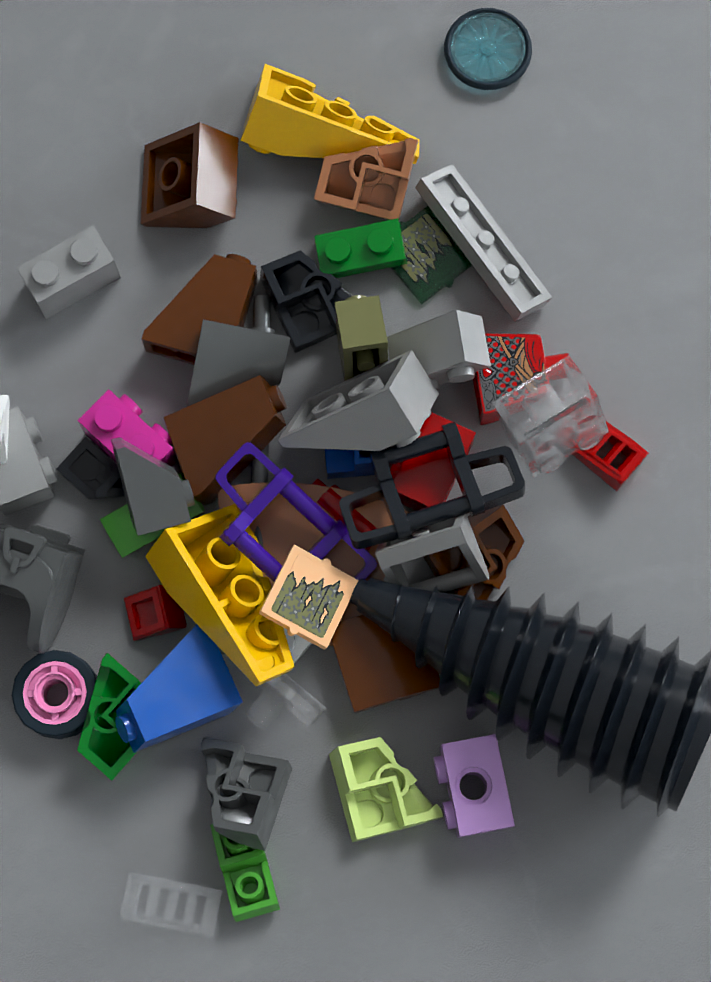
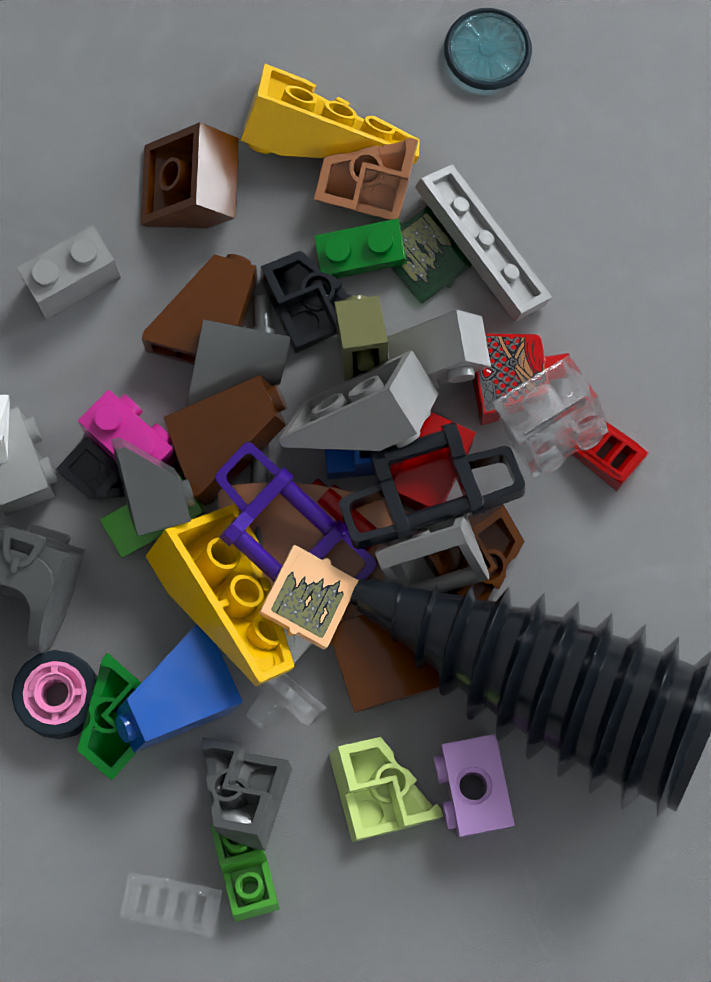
(153, 613): red slope -> none

